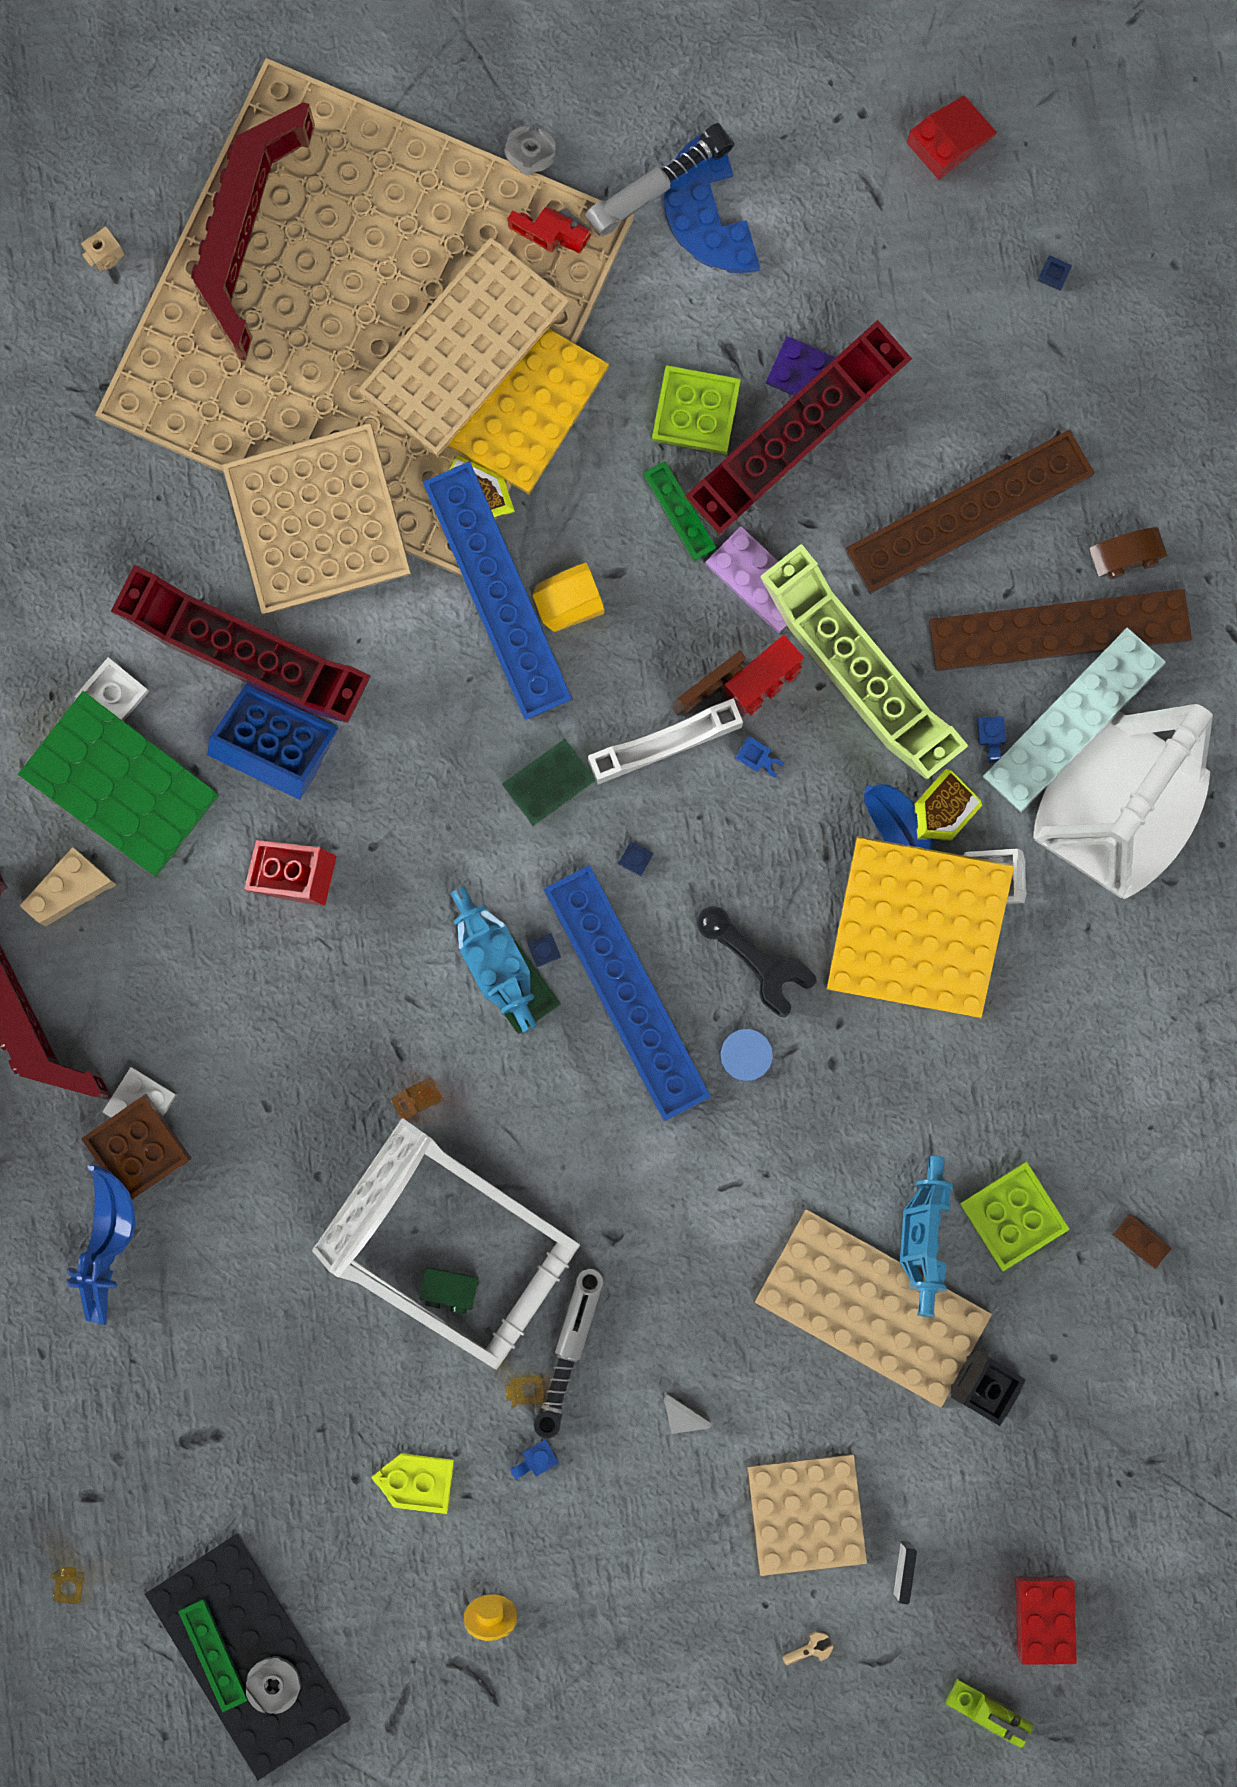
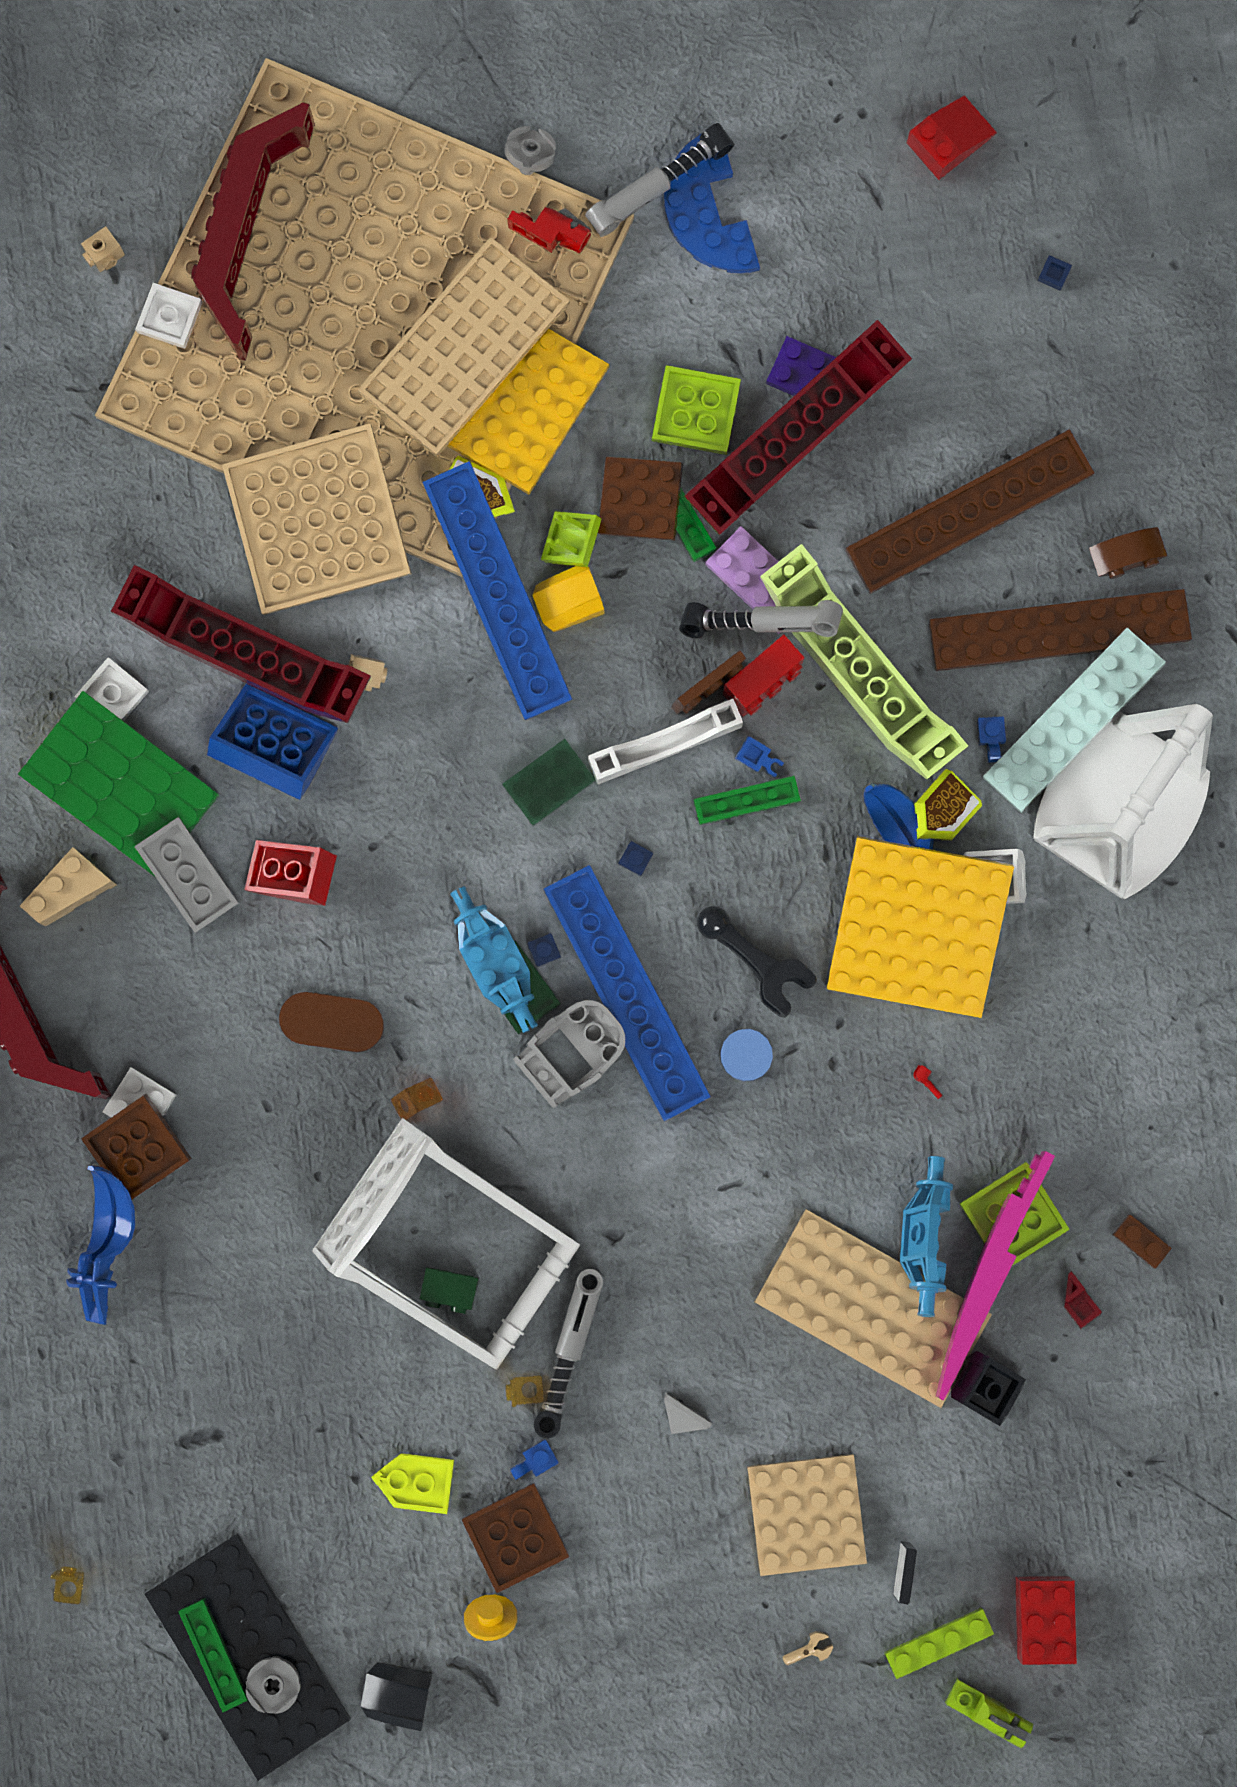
(168, 315): none -> white plate
(186, 874): none -> light grey plate
(331, 1022): none -> reddish brown tile
(372, 667): none -> tan brick
(396, 1695): none -> black slope
(515, 1537): none -> reddish brown plate
(571, 539): none -> lime plate
(591, 1031): none -> light grey slope
(640, 498): none -> reddish brown plate
(746, 800): none -> green plate
(821, 619): none -> light grey piece
(921, 1075): none -> red hand
(939, 1643): none -> lime plate
(990, 1271): none -> dark pink slope
(1079, 1303): none -> dark red slope

